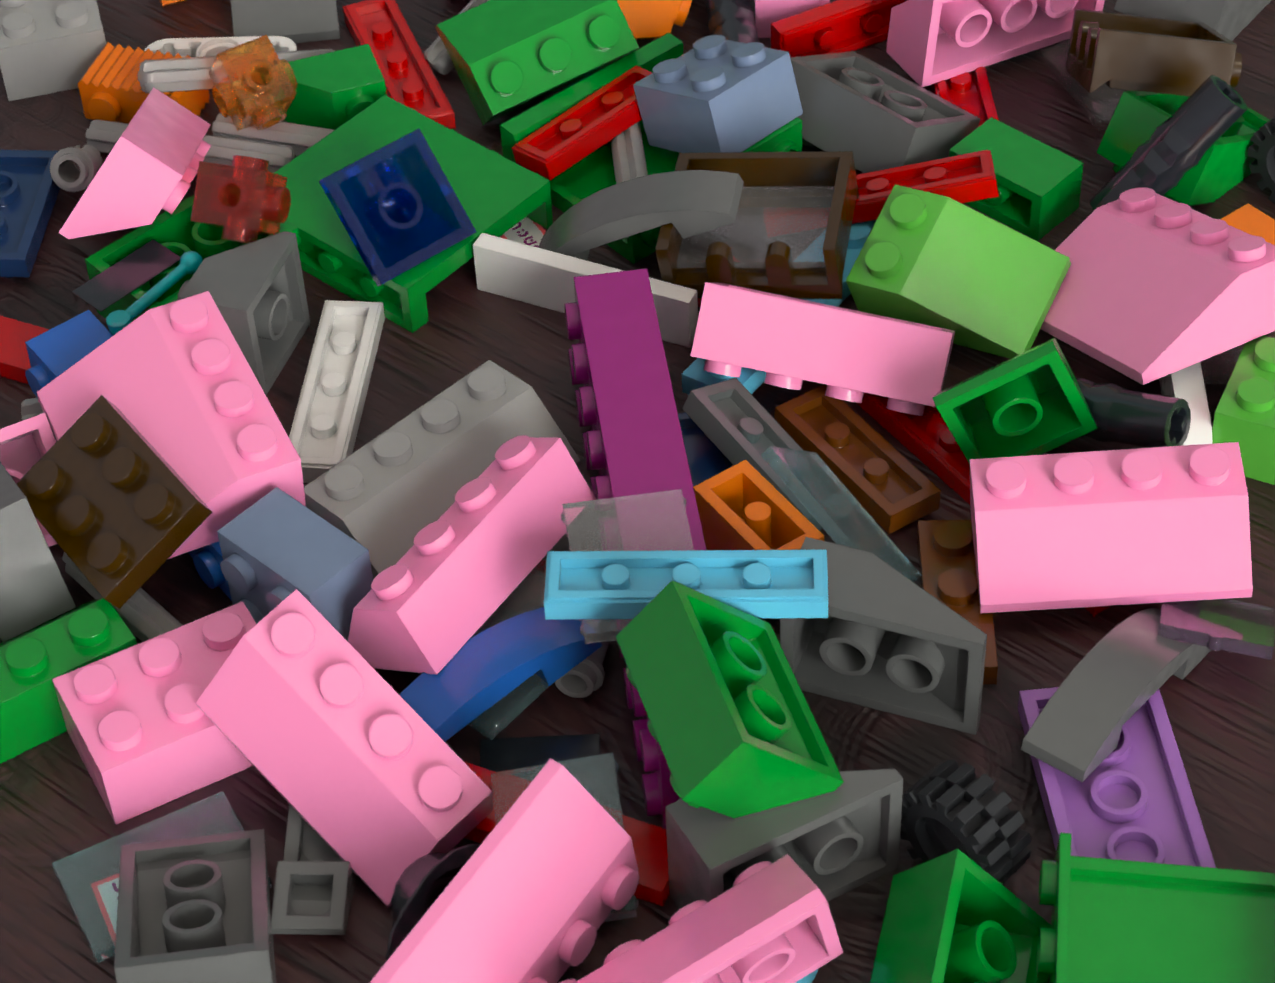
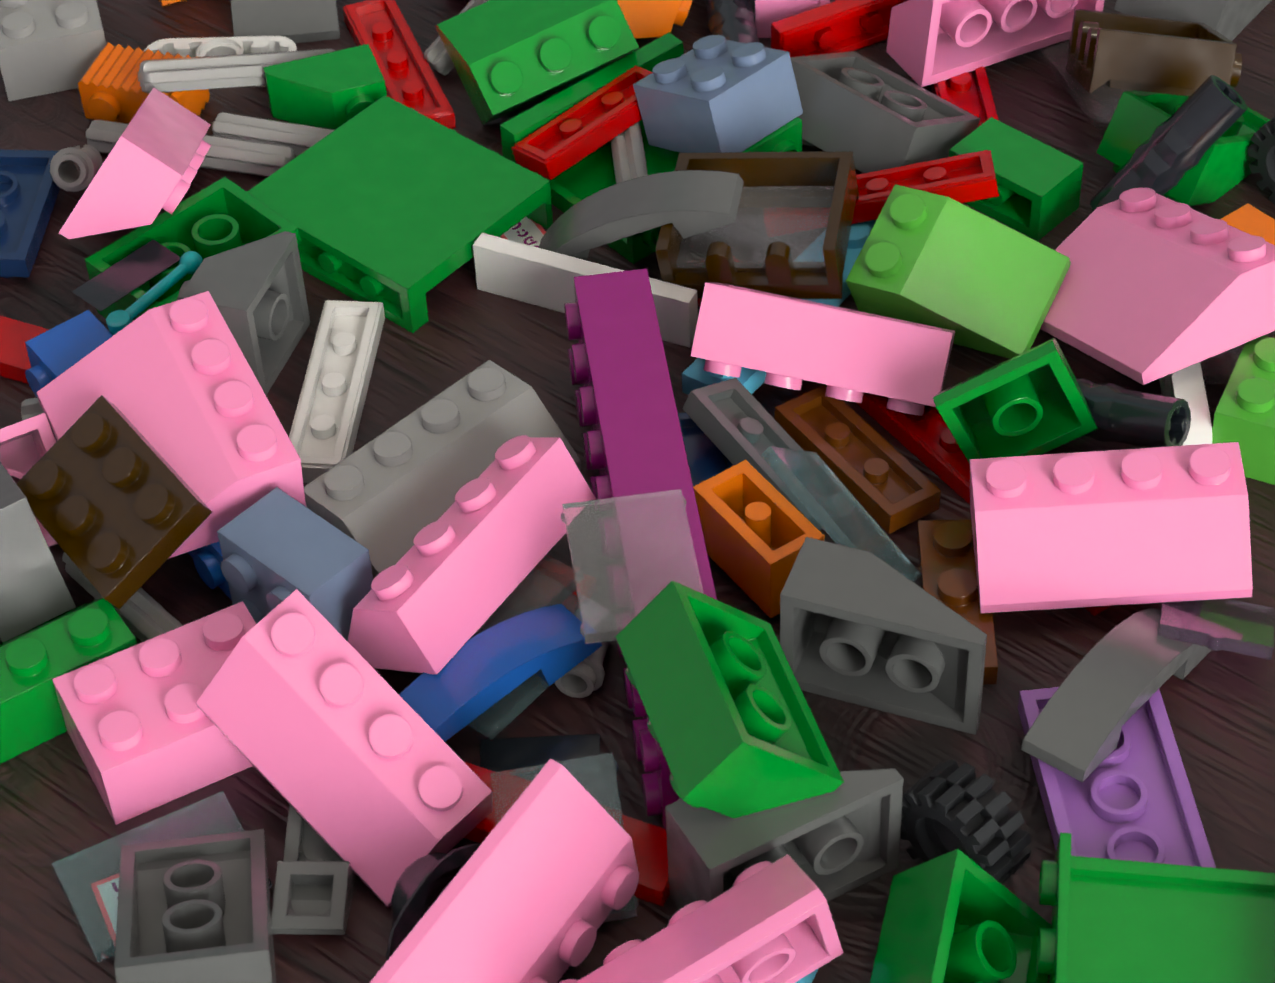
(241, 198): clear red brick -> none
(253, 84): clear orange brick -> none
(397, 207): clear blue slope -> none
(627, 581): medium azure tile -> none

